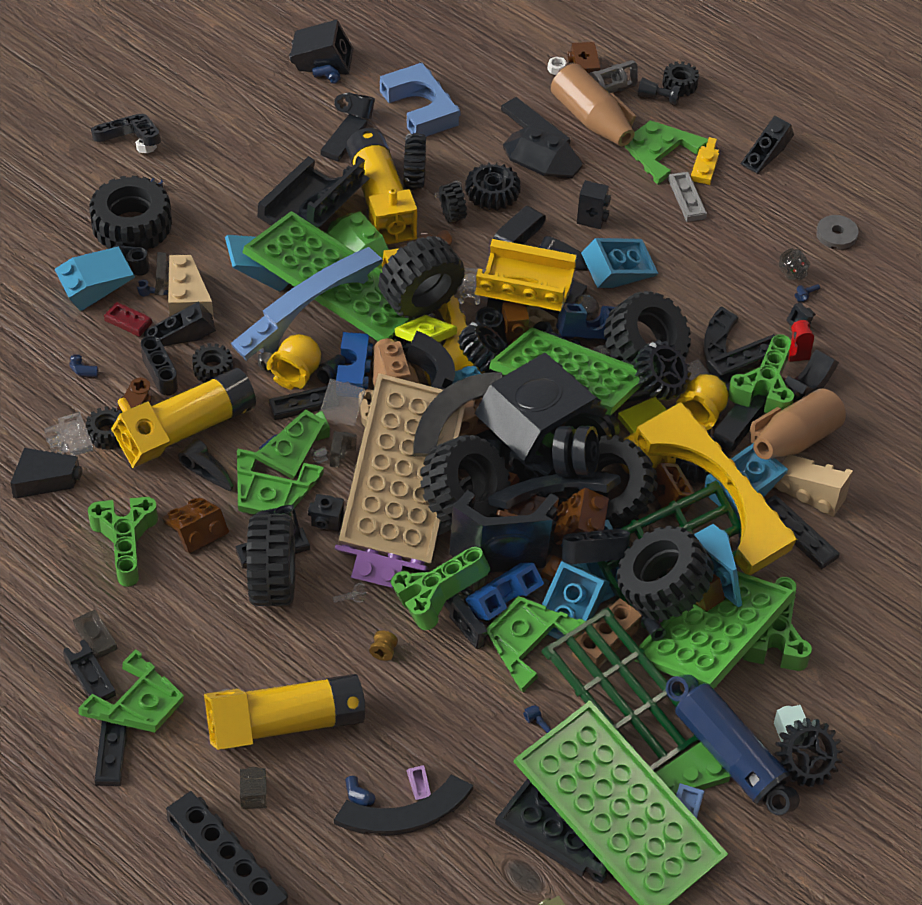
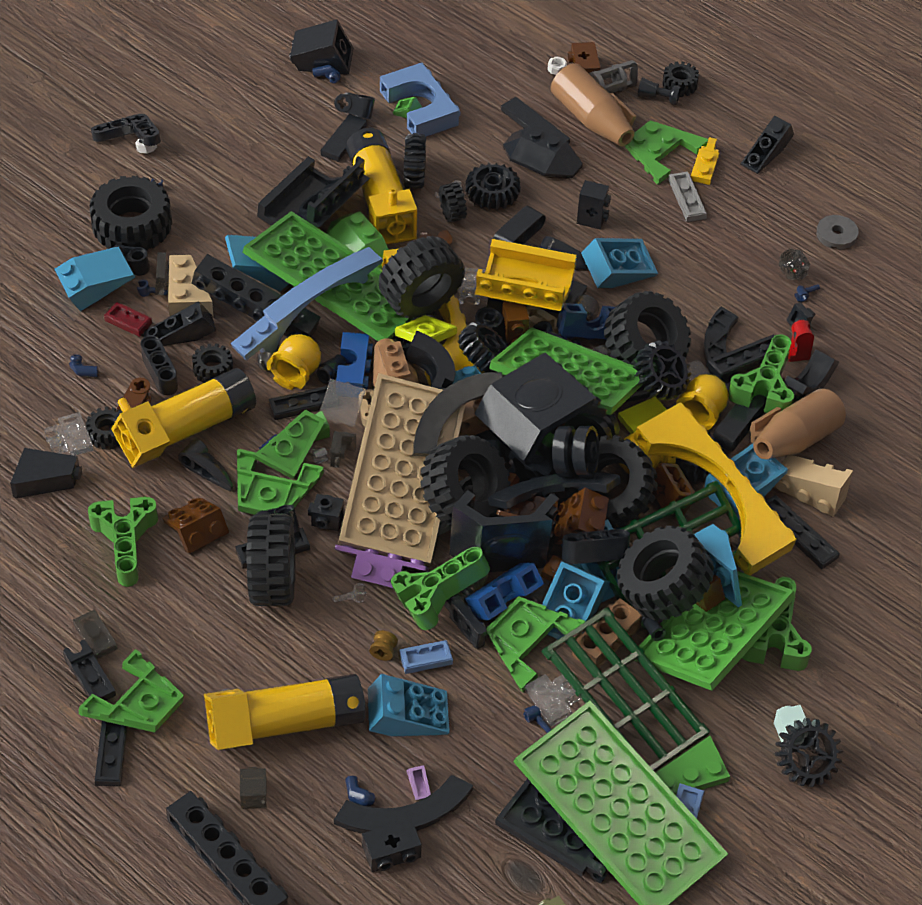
(246, 294): none -> black brick
(379, 843): none -> black brick
(406, 105): none -> bright green slope
(406, 708): none -> dark azure slope
(426, 656): none -> medium blue plate
(552, 698): none -> clear plate
(732, 744): dark blue piece -> none

